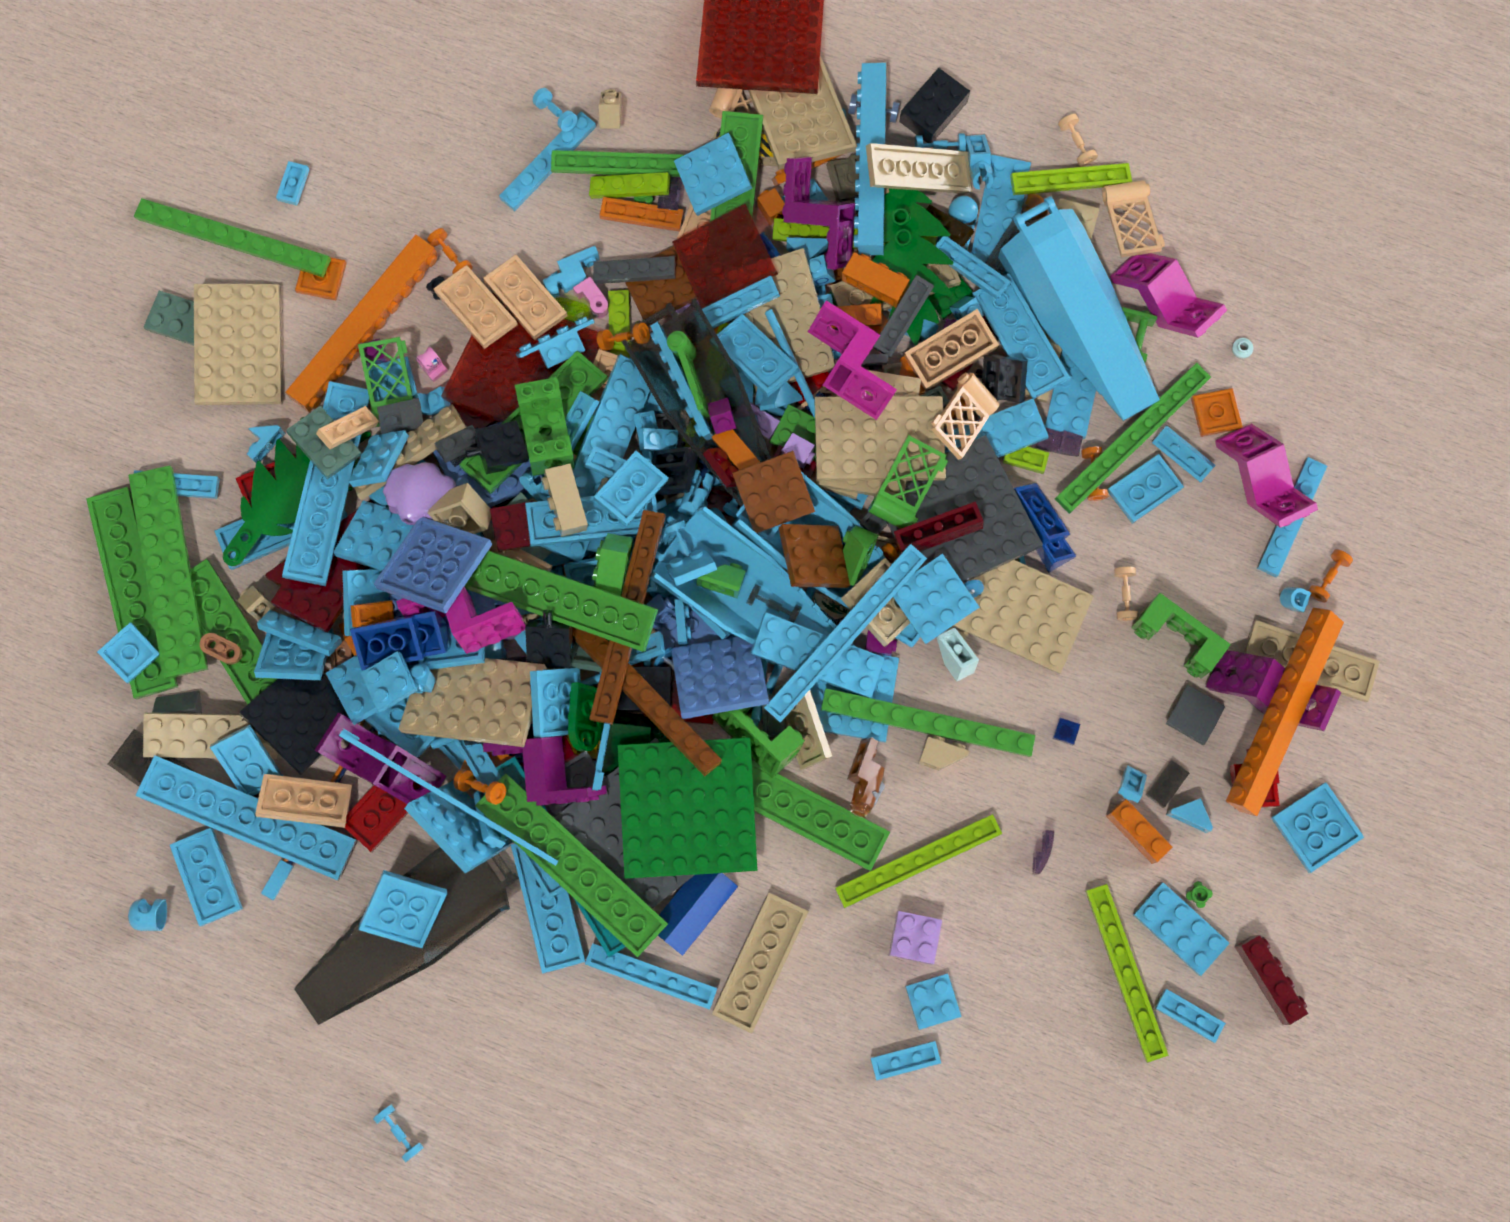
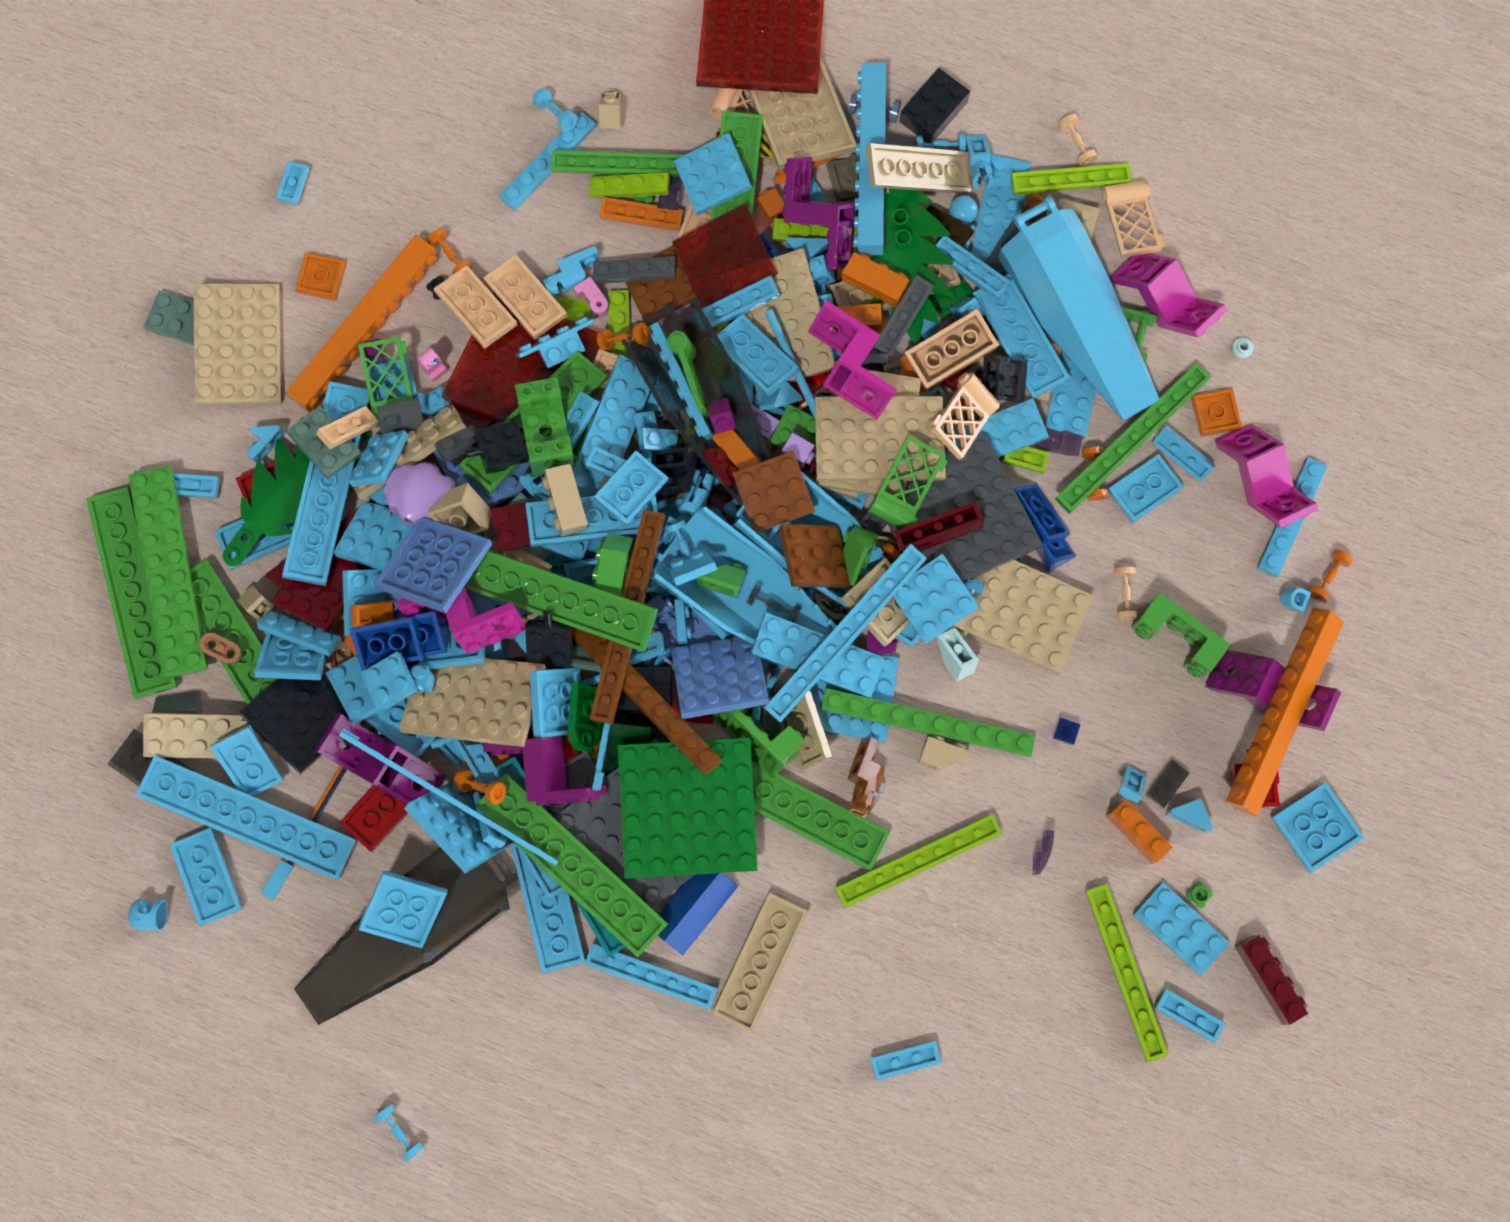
(129, 653): medium azure plate -> none
(232, 237): bright green plate -> none
(304, 800): light nougat plate -> none
(915, 937): lavender brick -> none
(933, 1001): medium azure plate -> none
(1195, 715): dark grey slope -> none
(1344, 669): tan plate -> none

